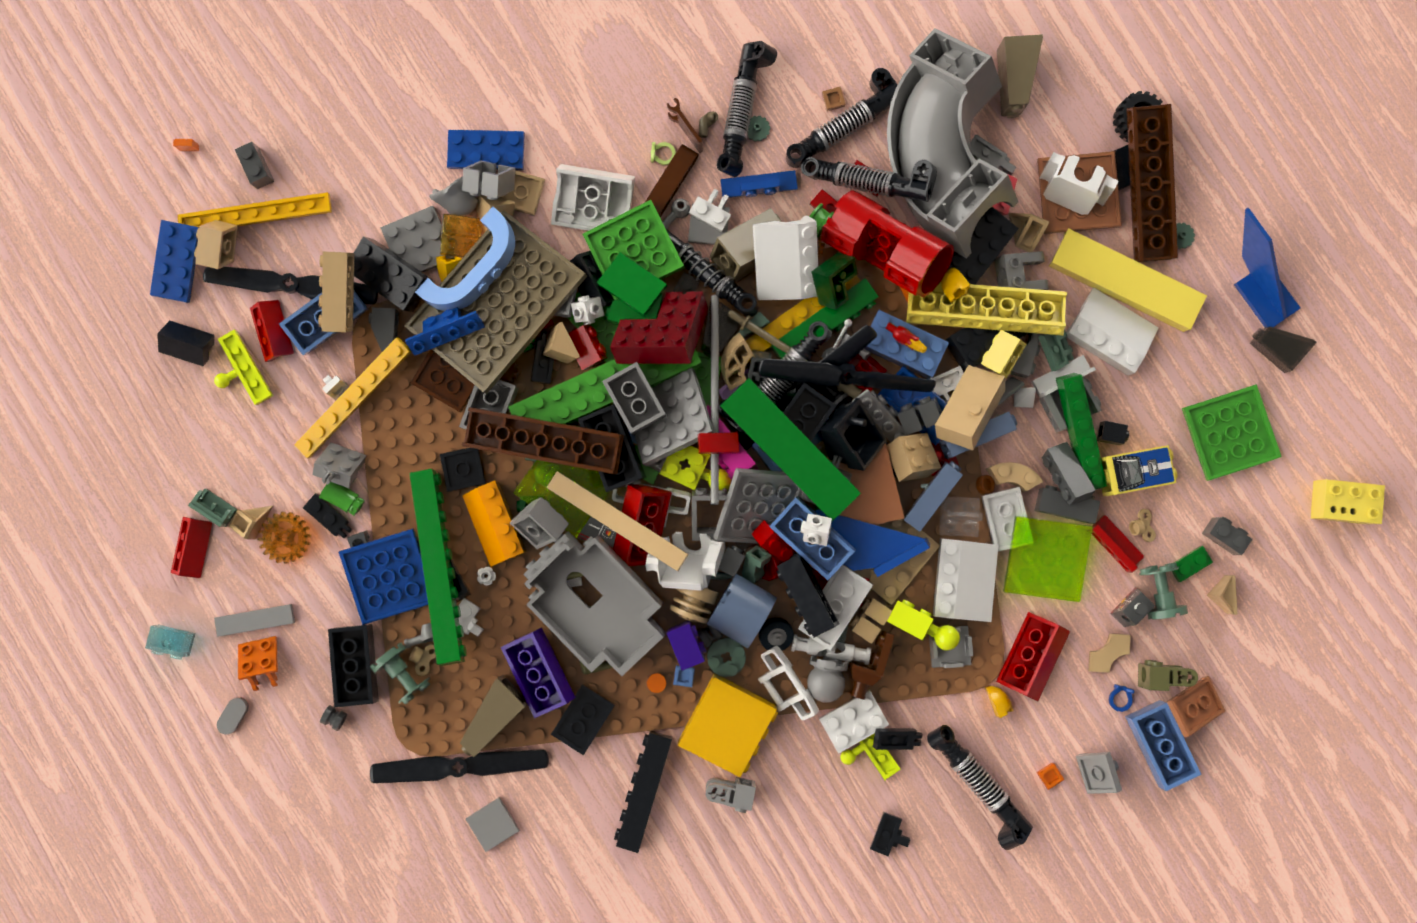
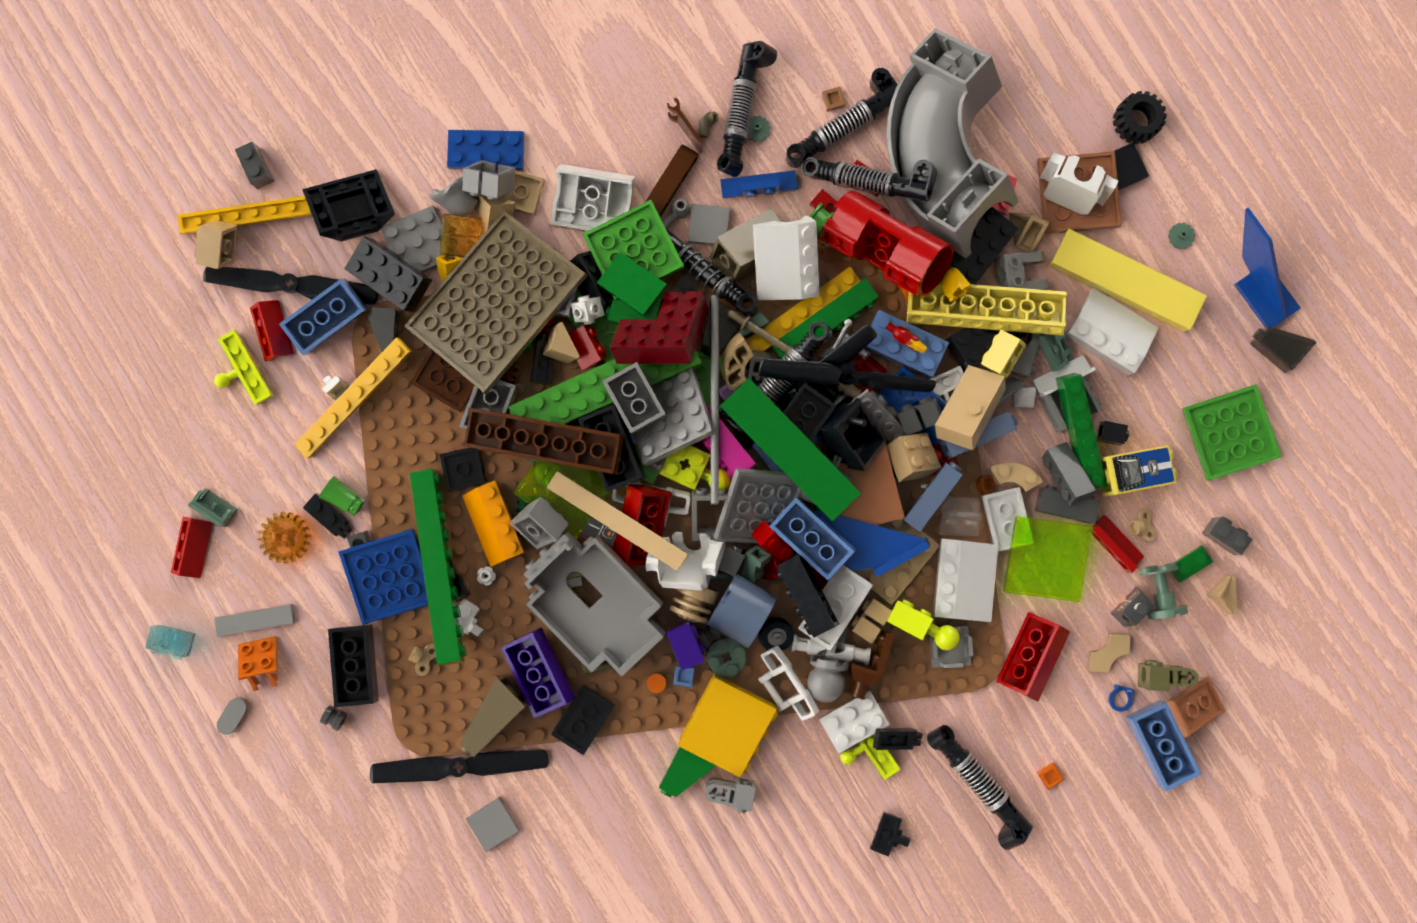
(174, 261): blue plate -> none
(185, 145): orange tile -> none
(185, 343): black piece -> none
(249, 521): tan slope -> none
(337, 291): tan brick -> none
(338, 465): light grey plate -> none
(349, 206): none -> black slope
(397, 668): sand green piece -> none
(426, 636): light grey bar -> none
(443, 329): blue bracket -> none
(482, 275): light blue arch -> none
(644, 791): black brick -> none
(655, 147): yellowish green piece -> none
(683, 772): none -> green slope
(709, 213): white hinge -> none
(718, 443): red tile -> none
(816, 529): white brick -> none
(831, 279): dark green brick -> none
(991, 154): light grey hinge -> none
(999, 701): yellow brick -> none
(1016, 70): dark tan slope -> none
(1099, 772): light grey tile -> none
(1152, 183): reddish brown tile -> none
(1347, 502): light yellow piece -> none

